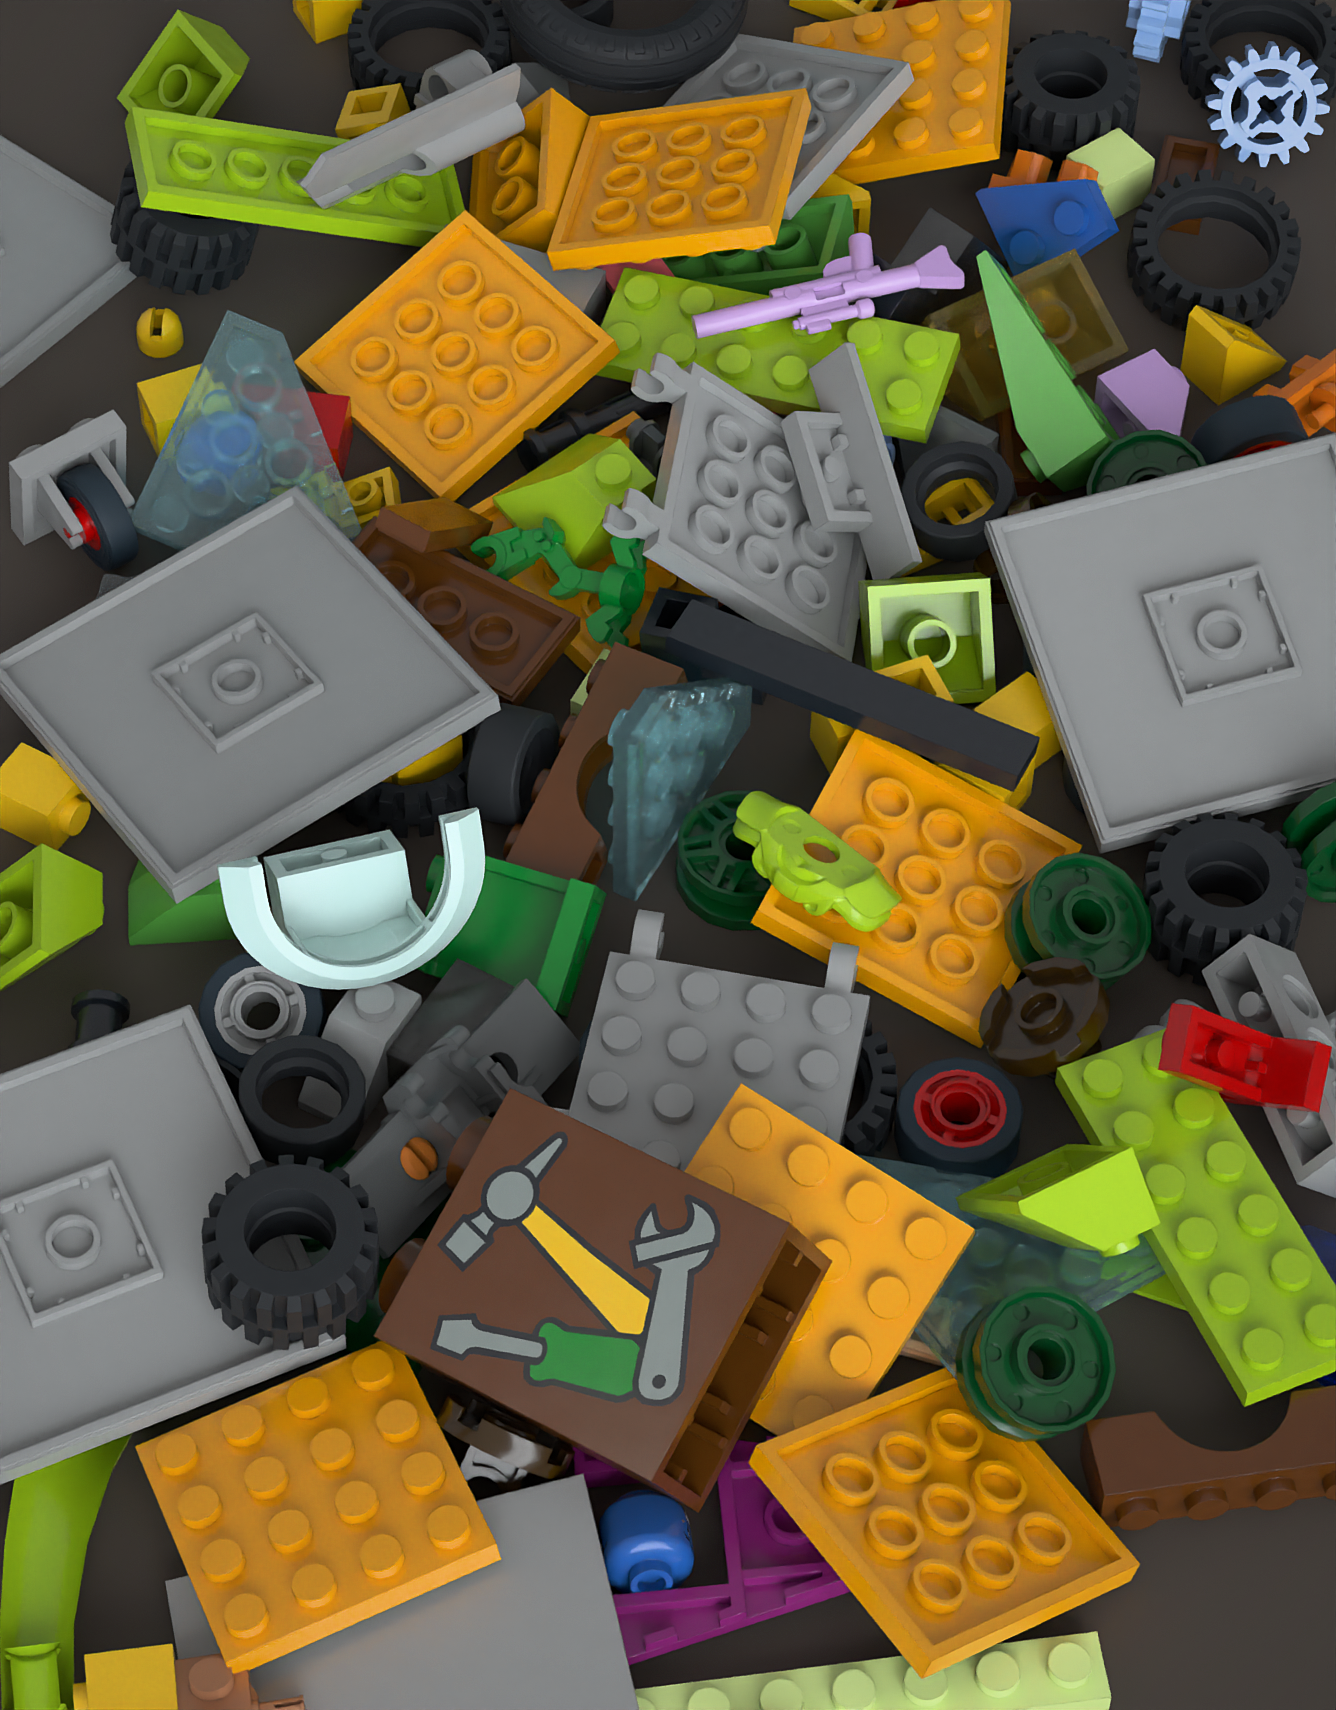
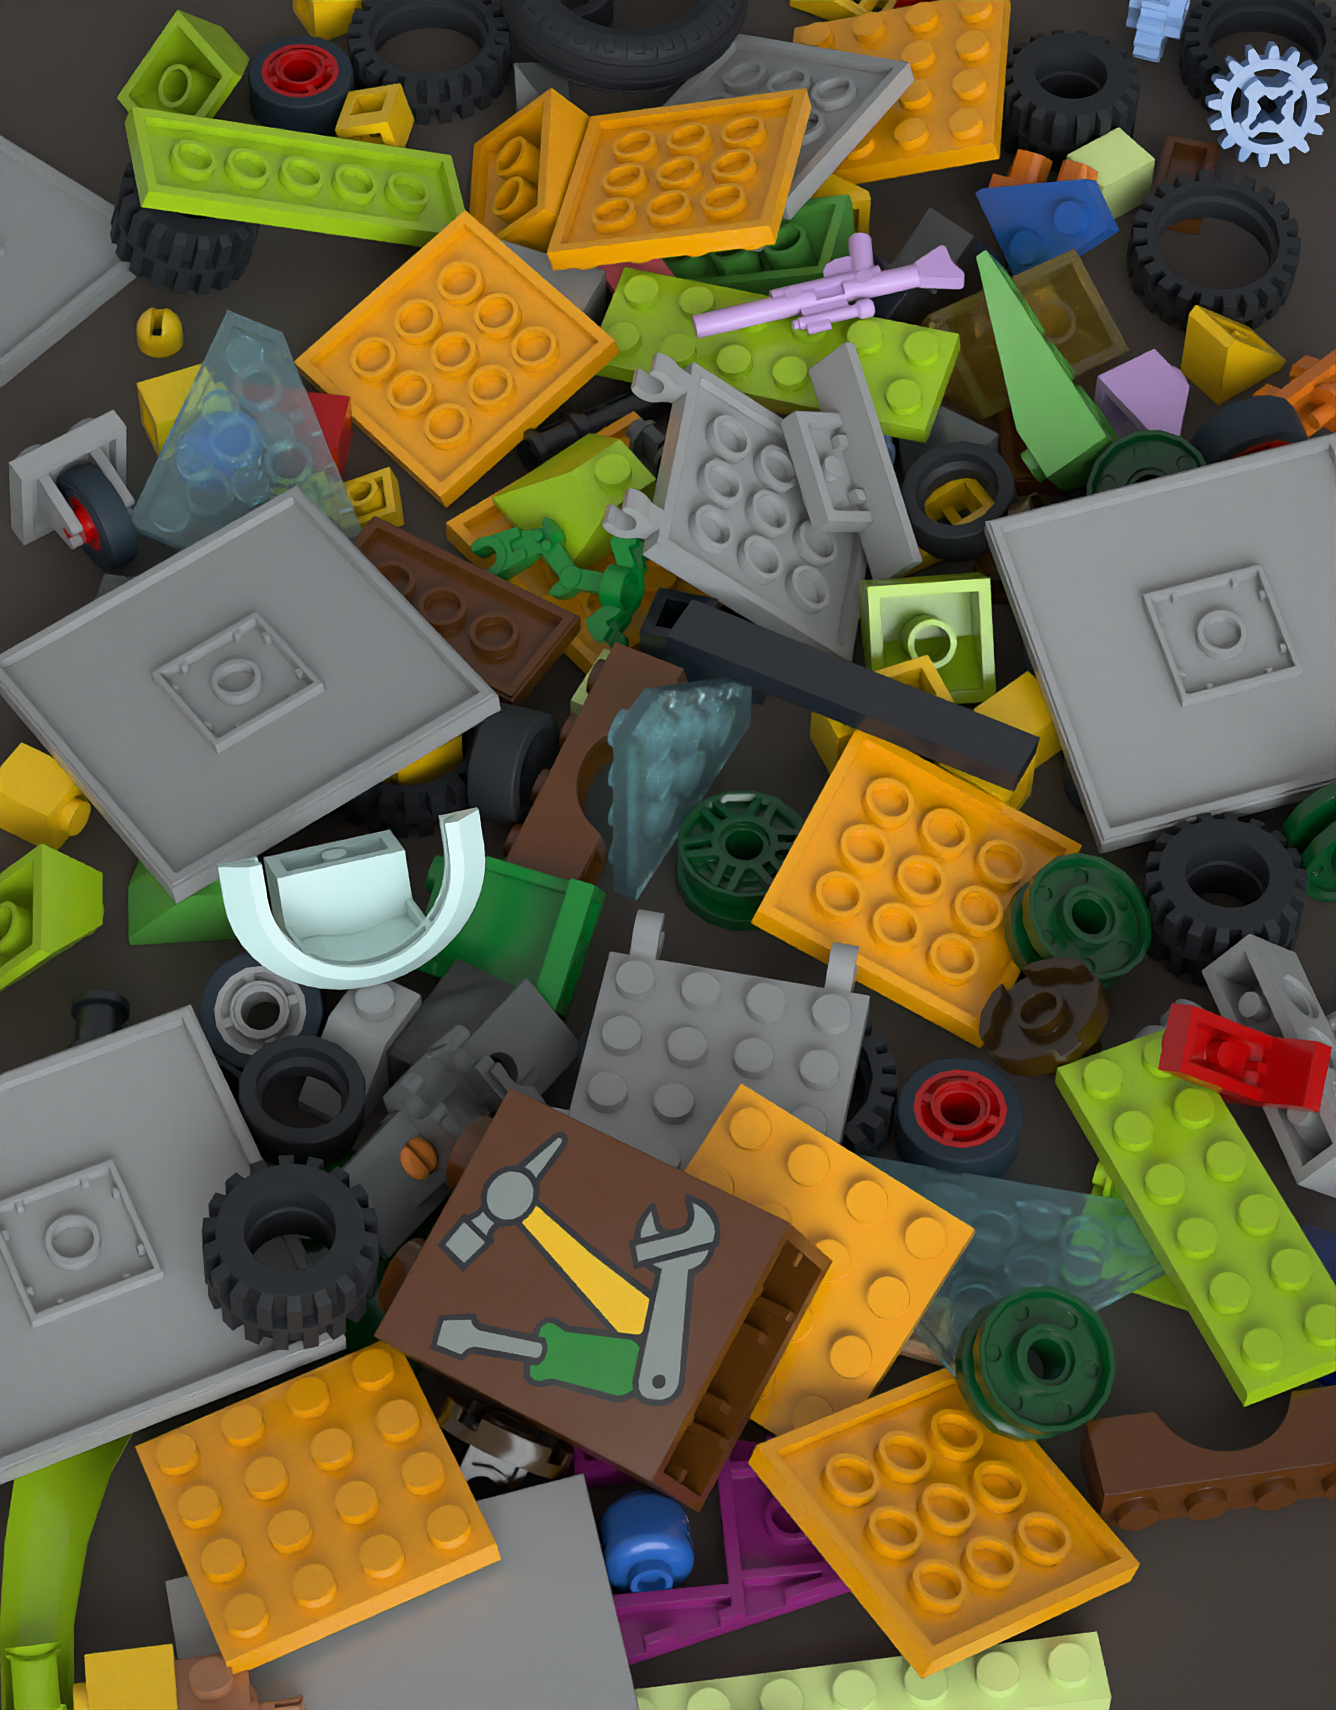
(300, 84): none -> black wheel
(432, 524): reddish brown tile -> none
(455, 116): light grey panel -> none
(848, 885): lime piece -> none
(1071, 1197): lime slope -> none

